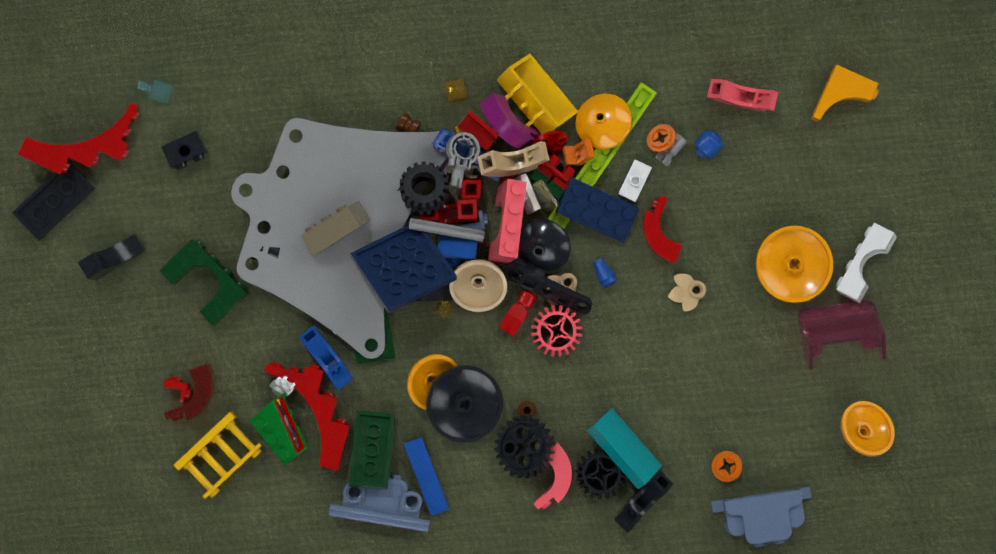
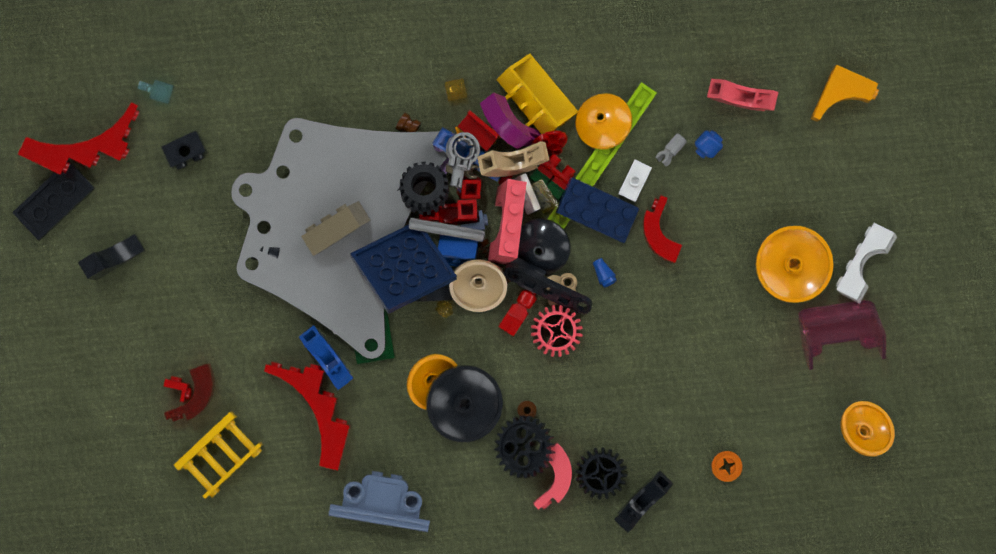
(229, 290): dark green arch -> none
(279, 430): green wedge -> none
(281, 386): white plate -> none
(371, 450): dark green plate -> none
(426, 476): blue tile -> none
(579, 153): orange bracket -> none
(624, 448): teal slope -> none
(653, 138): orange gear -> none
(684, 291): tan plate -> none
(764, 515): sand blue brick -> none

